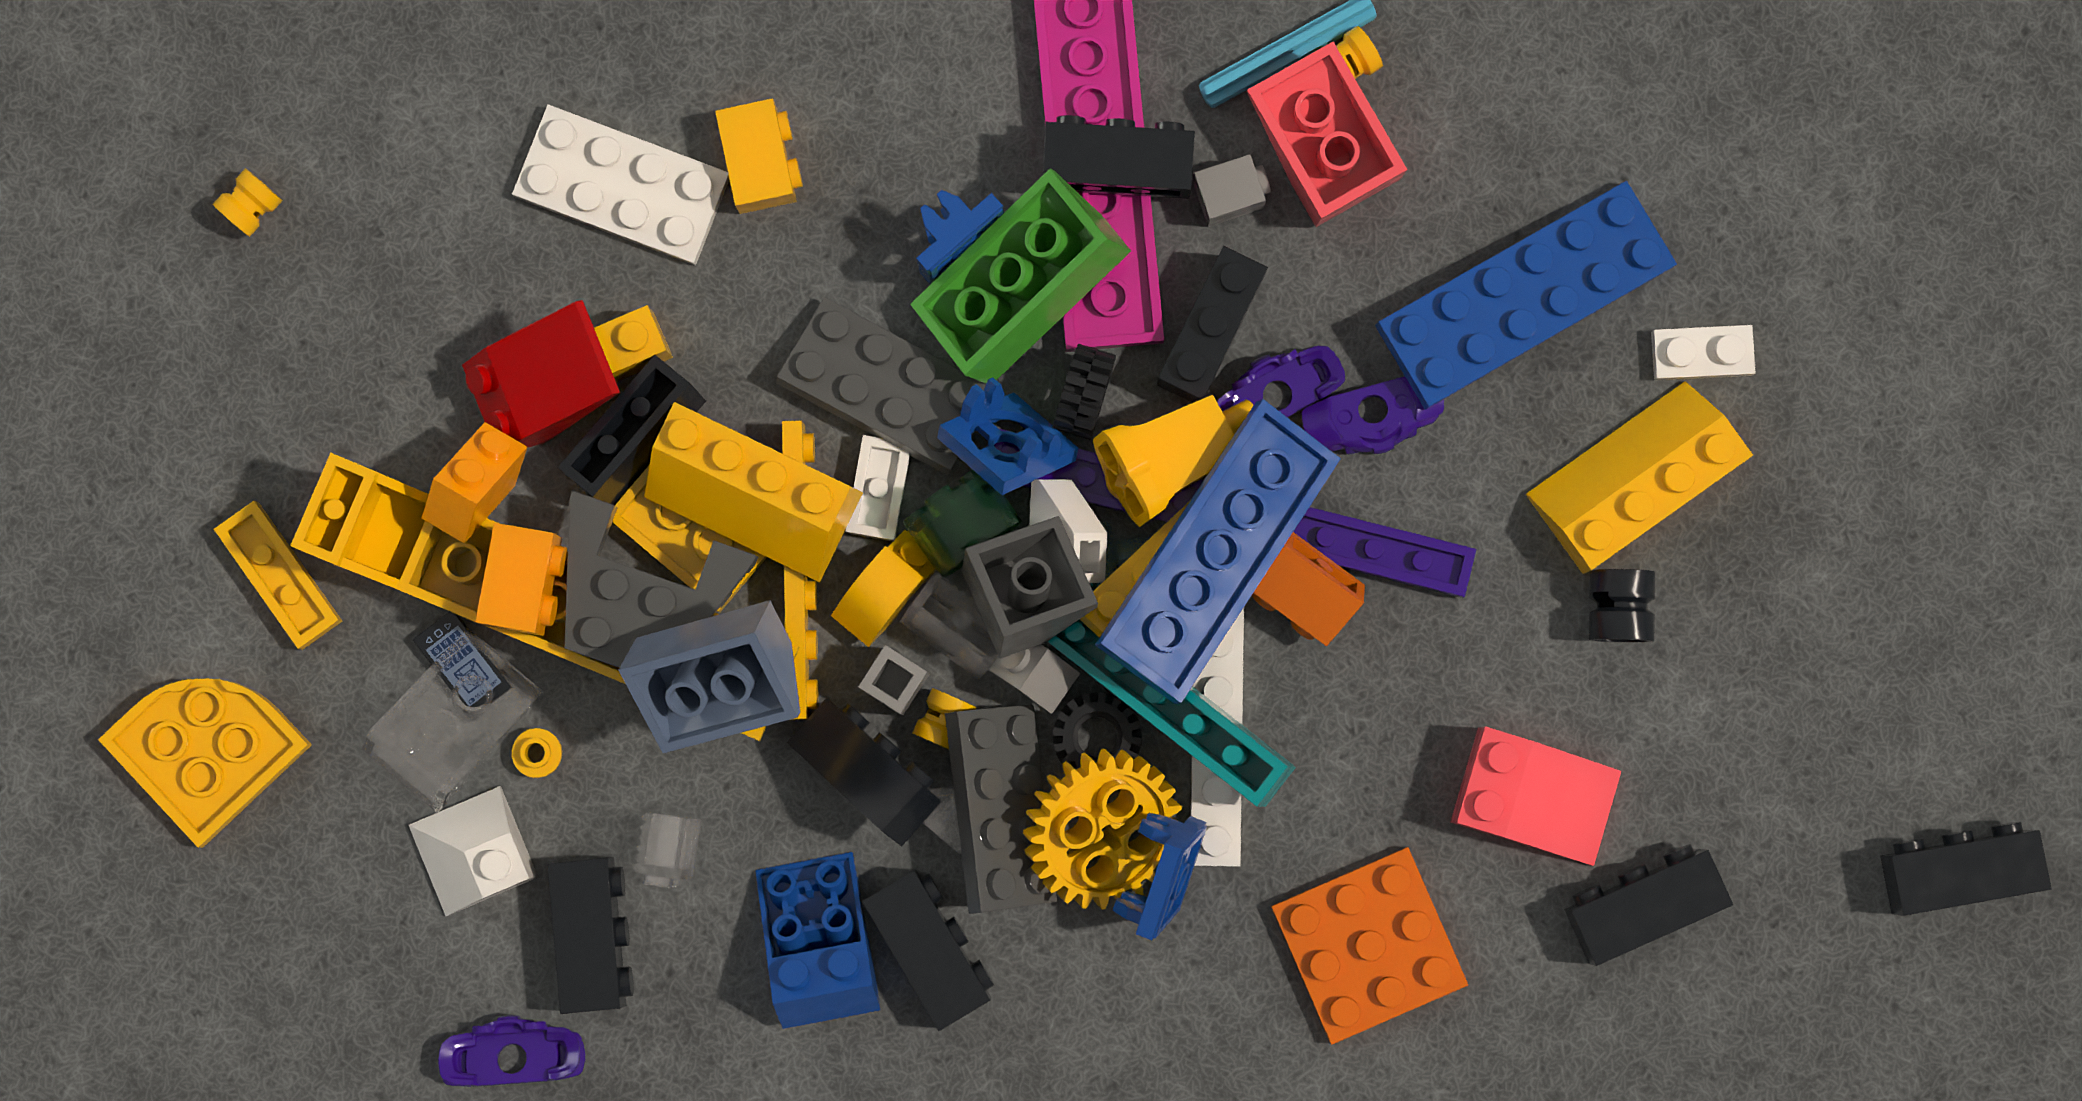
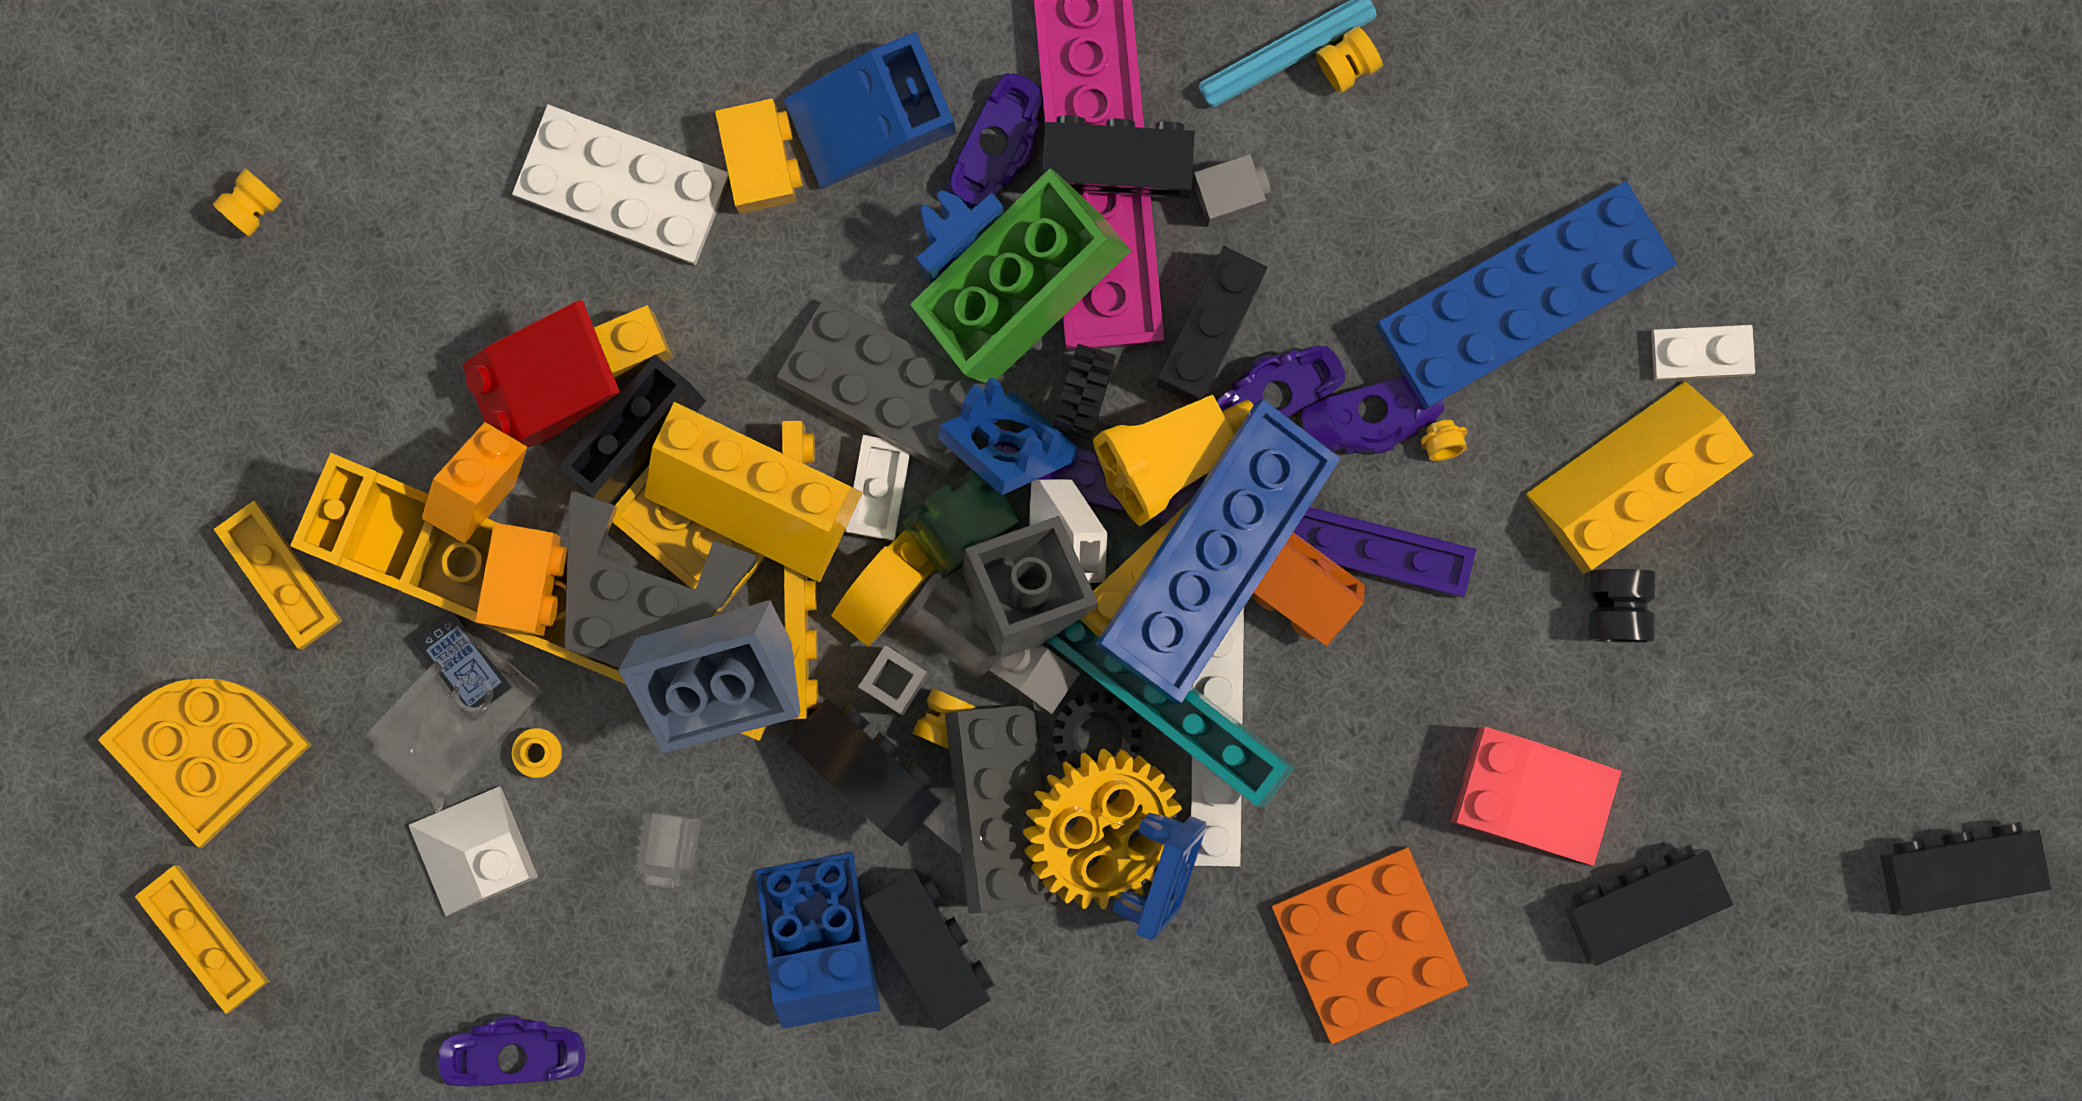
(202, 939): none -> yellow plate
(589, 935): black brick -> none
(870, 111): none -> blue slope
(1014, 111): none -> dark purple piece
(1326, 134): coral slope -> none
(1444, 440): none -> yellow plate

